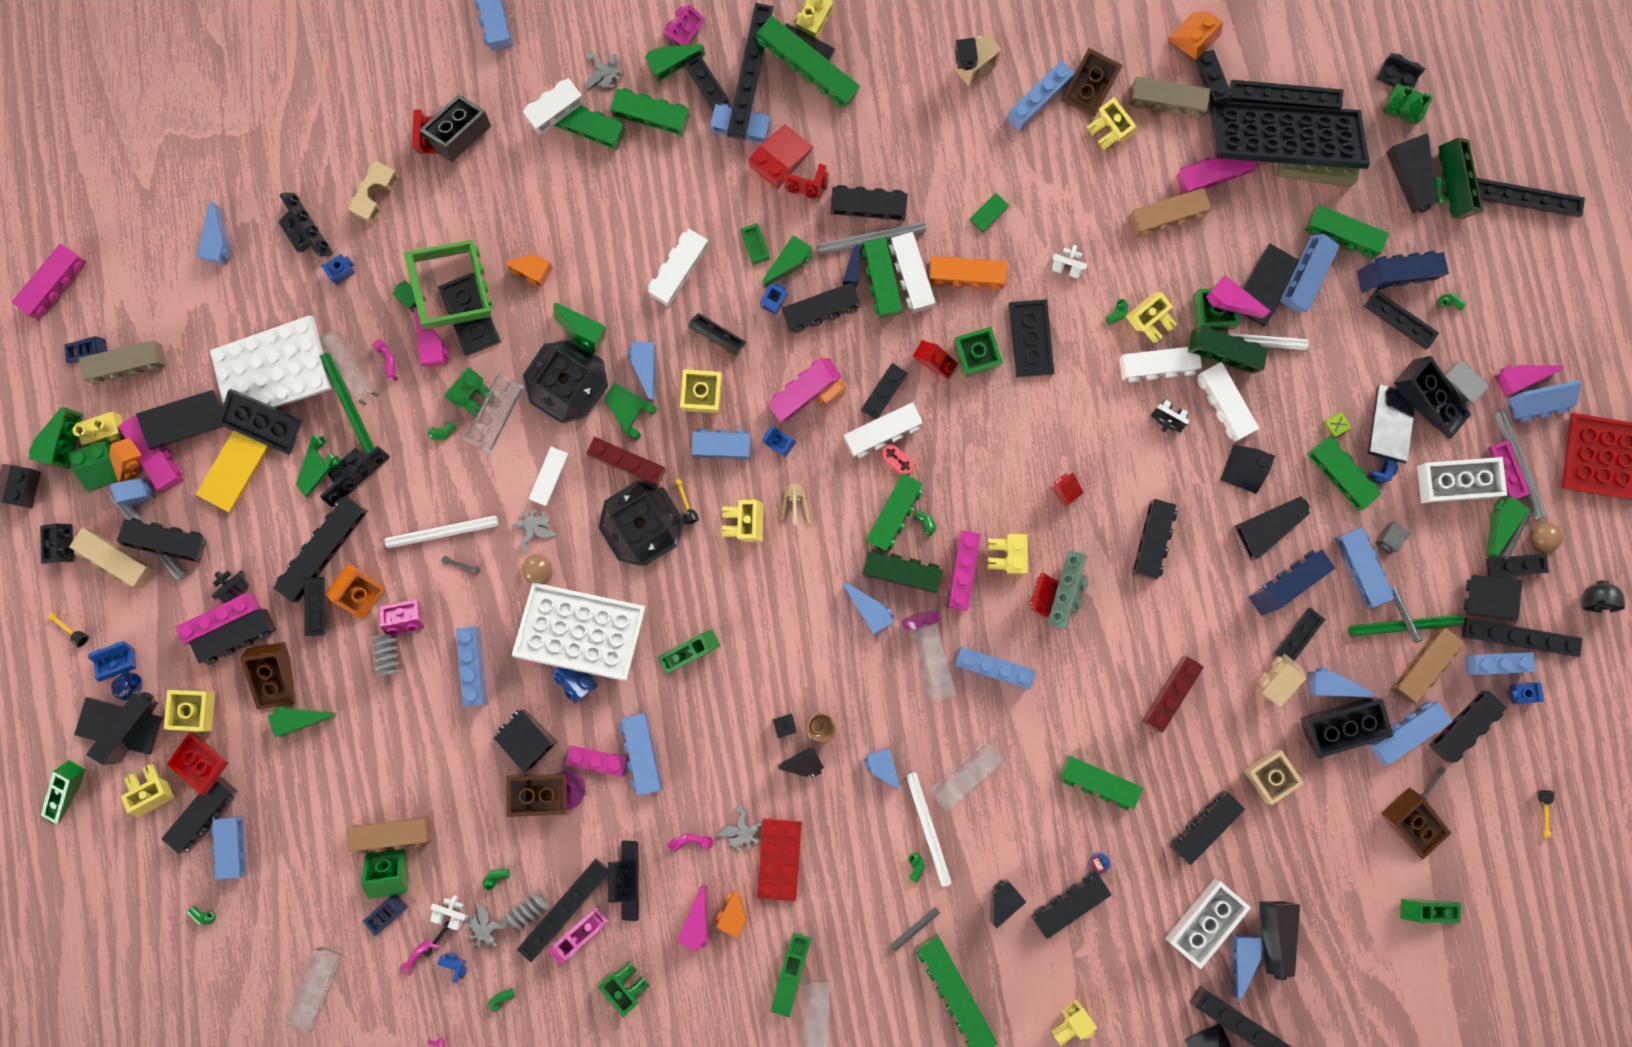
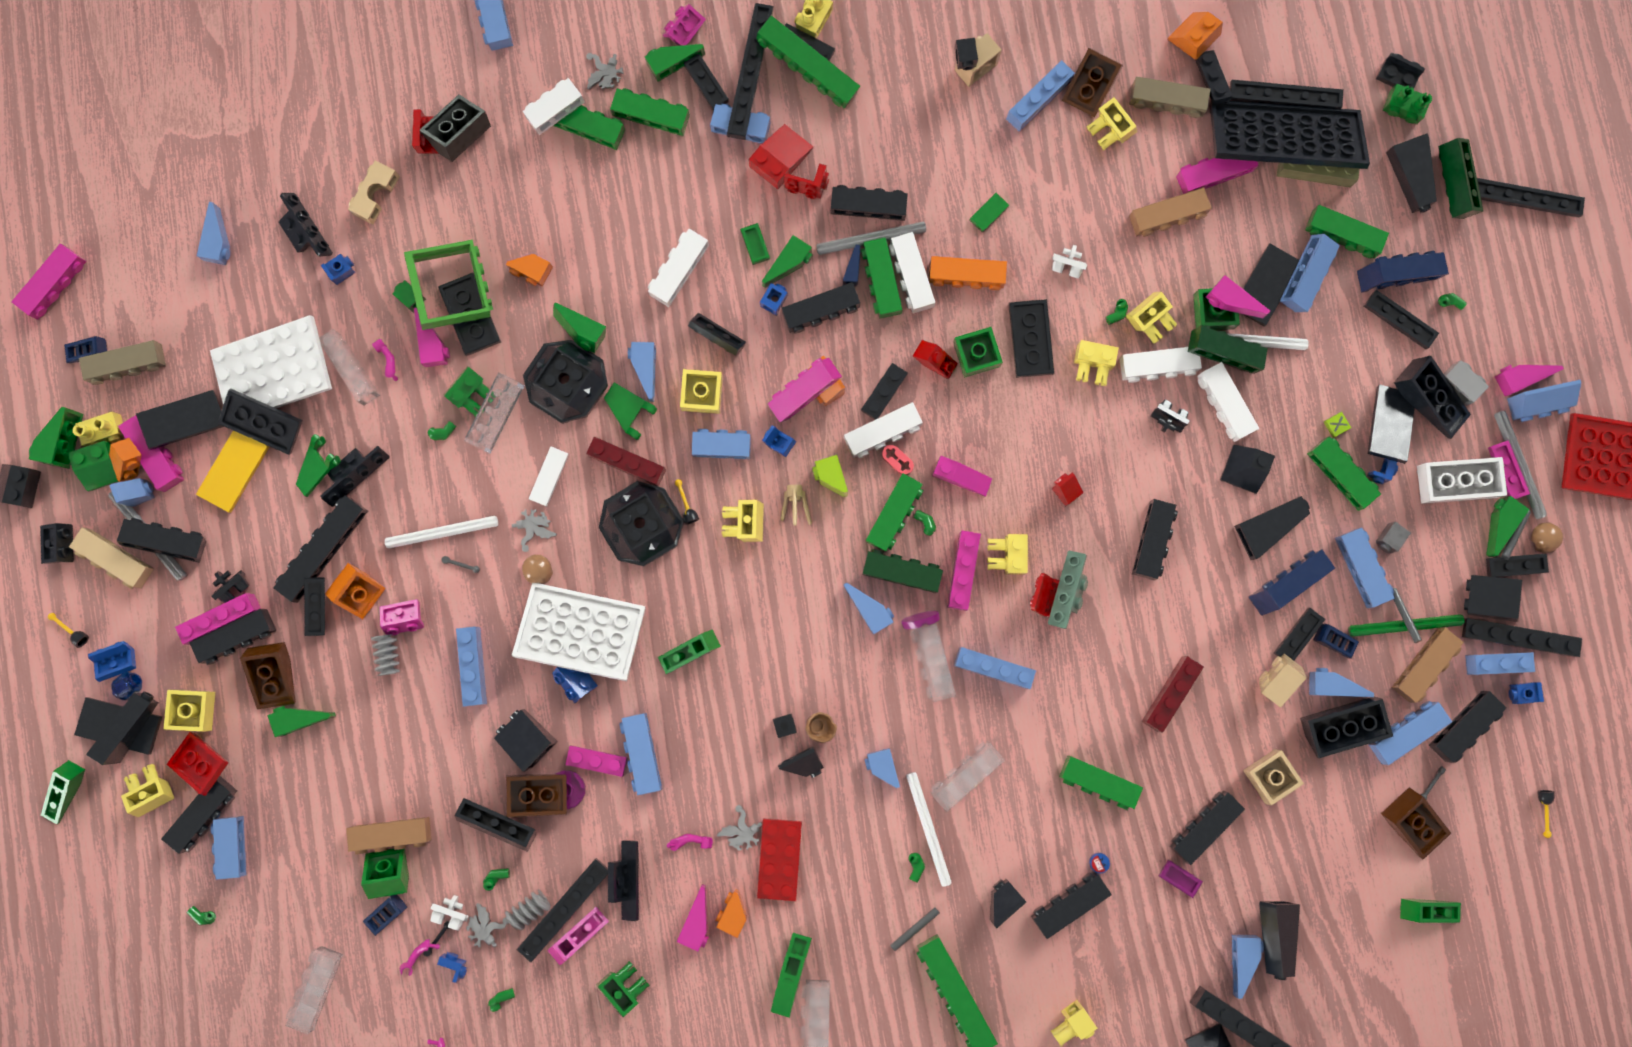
(347, 403): green axle -> none
(495, 824): none -> black brick
(830, 475): none -> lime slope
(962, 476): none -> dark pink slope
(1096, 356): none -> light yellow brick
(1180, 878): none -> magenta tile
(1207, 923): white brick -> none
(1324, 635): none -> dark blue slope
(1439, 181): green arm -> none
(1603, 597): pearl dark grey cylinder -> none

